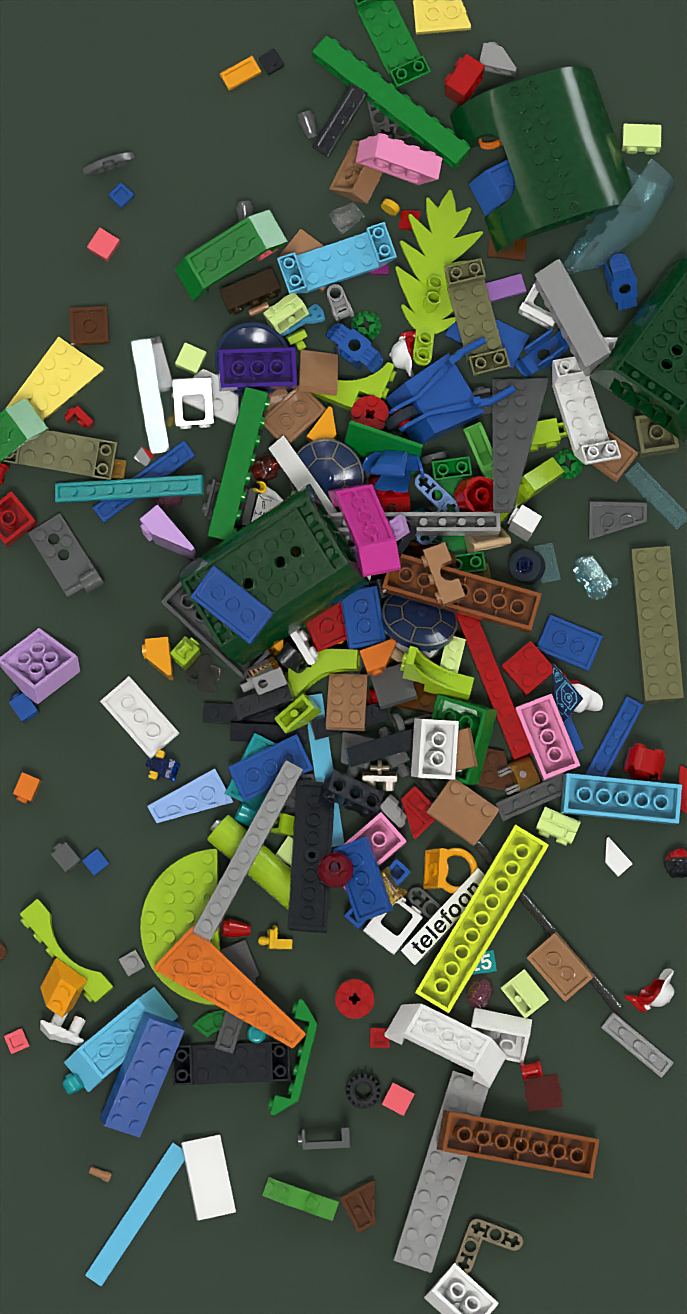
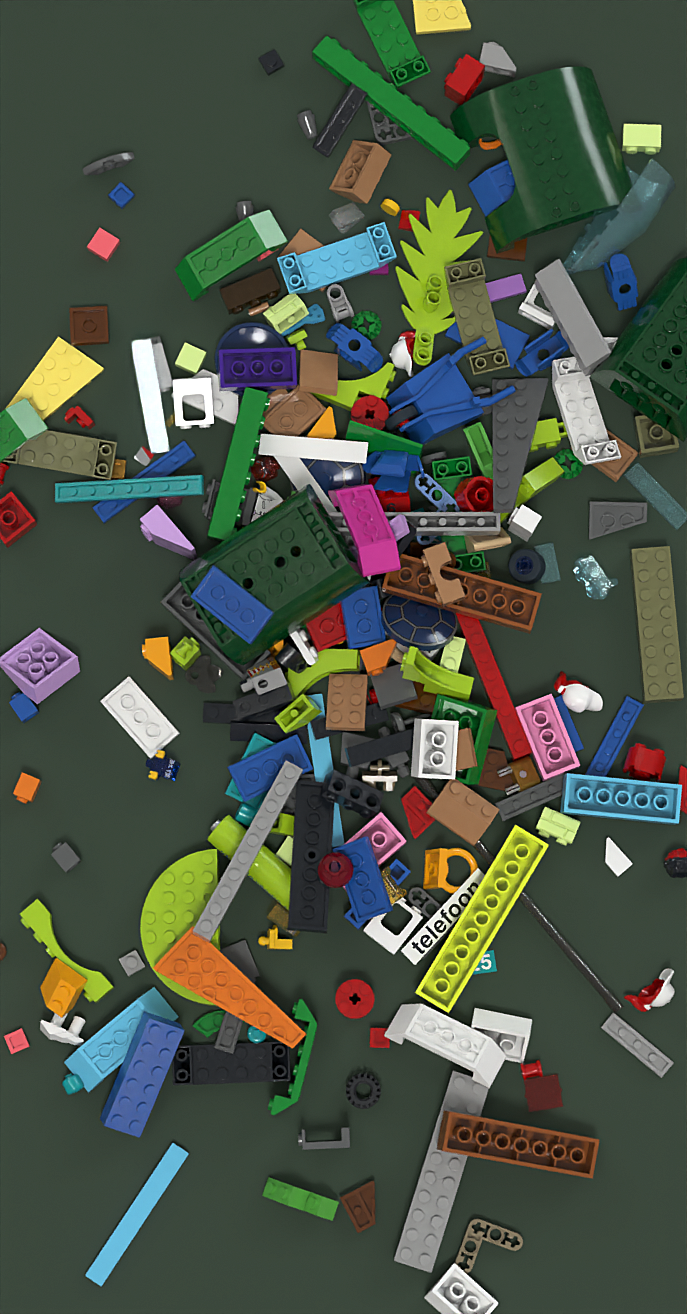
(74, 572): dark grey hinge -> none
(95, 862): blue tile -> none
(104, 1175): medium nougat piece -> none
(193, 797): light blue wing -> none
(208, 1177): white tile -> none
(234, 928): red cone -> none
(240, 73): light orange tile -> none
(280, 917): none -> clear yellow leg
(313, 448): none -> white sticker
(393, 811): light grey rock -> none
(398, 1099): coral piece -> none
(399, 159): bright pink brick -> none
(479, 993): clear pink head -> none
(524, 994): yellowish green brick -> none
(528, 669): red brick -> none
(560, 966): medium nougat plate -> none
(565, 694): dark blue sticker -> none
(569, 643): blue tile -> none

